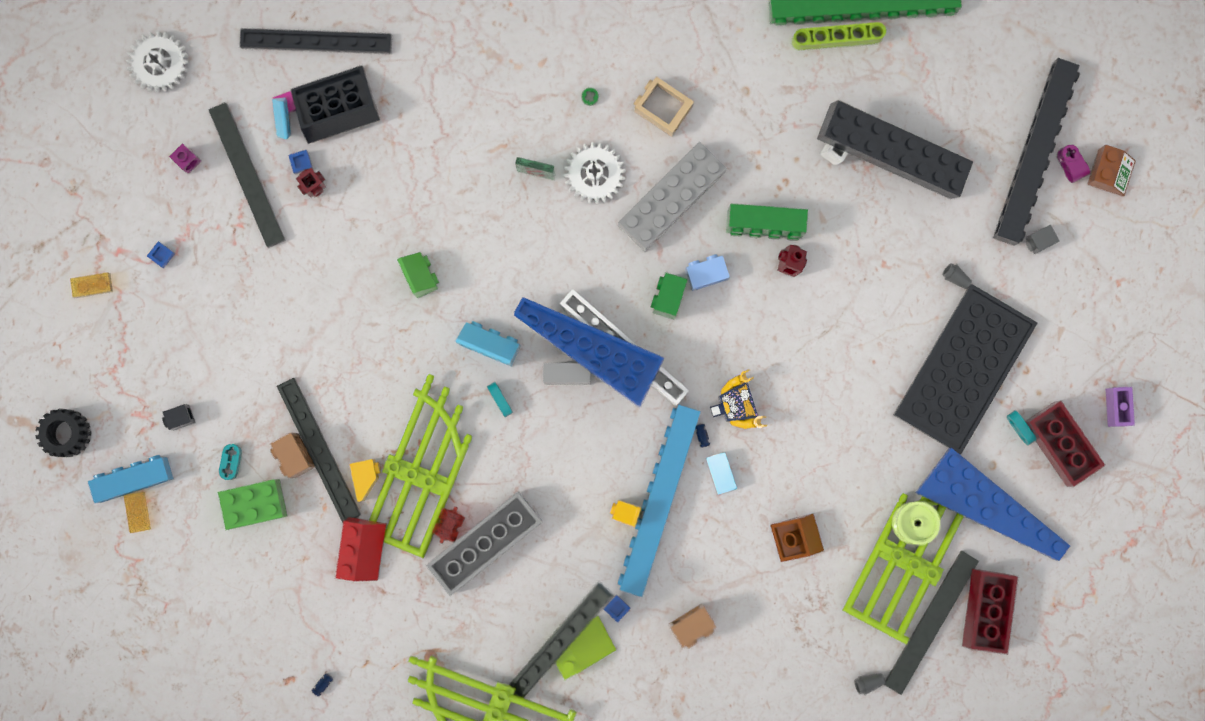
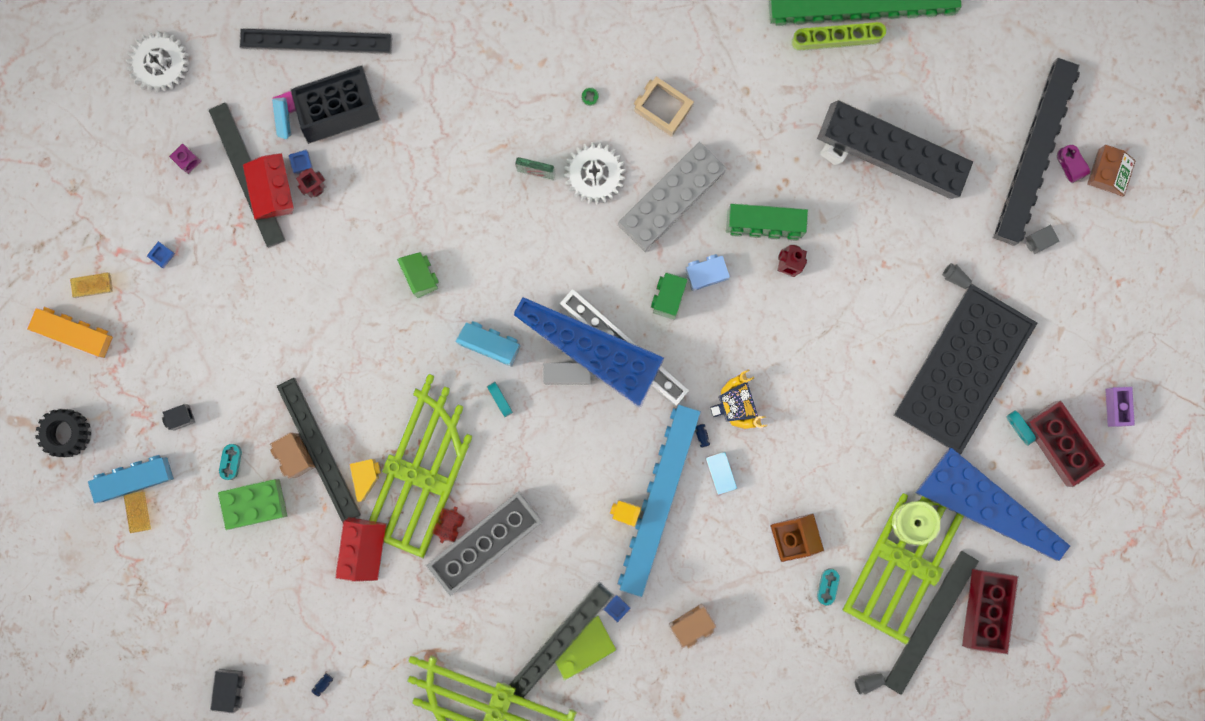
(71, 333): none -> light orange brick
(227, 690): none -> black brick
(268, 187): none -> red slope
(832, 588): none -> teal beam

